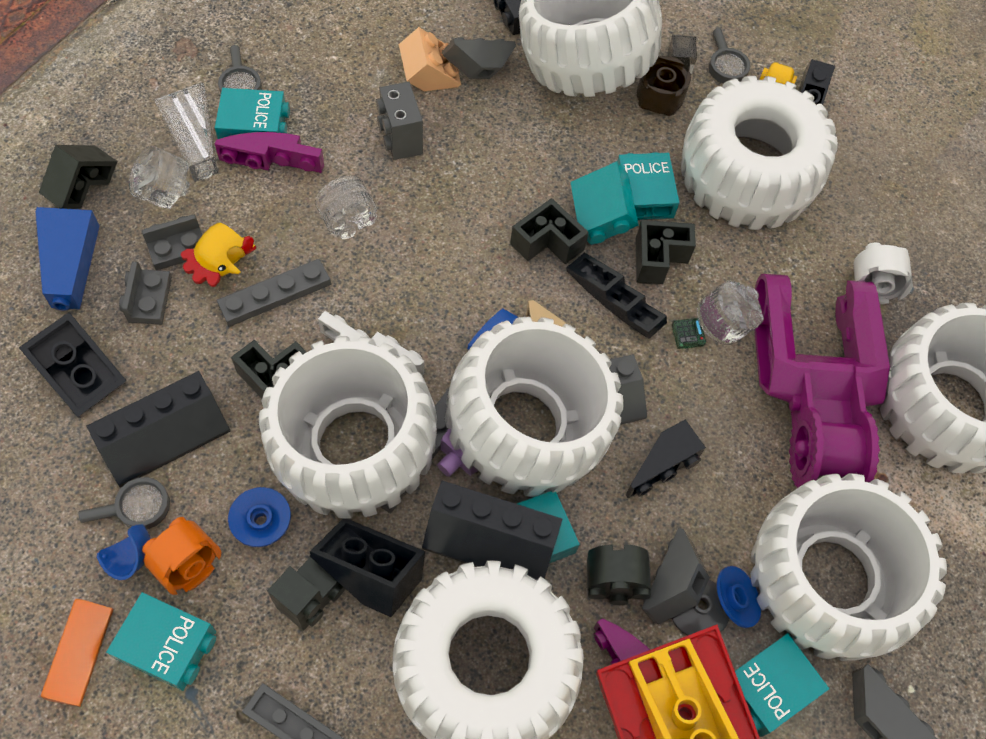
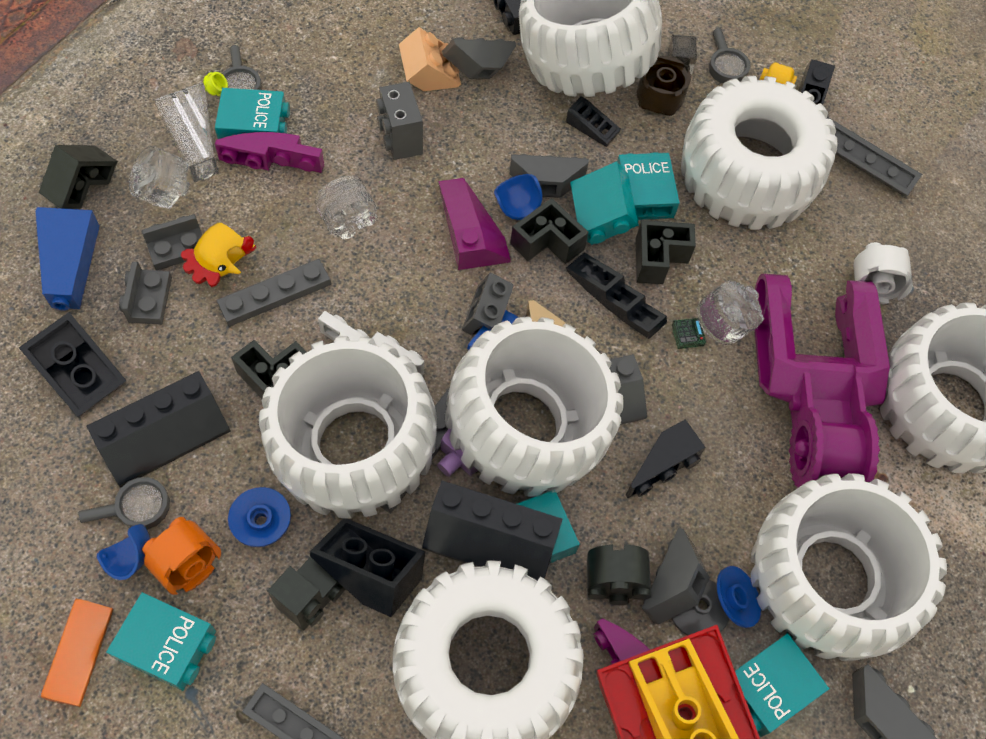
(214, 83): none -> neon yellow plate
(471, 228): none -> magenta wedge
(488, 303): none -> dark grey bracket
(519, 196): none -> blue helmet
(552, 172): none -> dark grey slope
(585, 109): none -> black slope
(875, 161): none -> dark grey plate

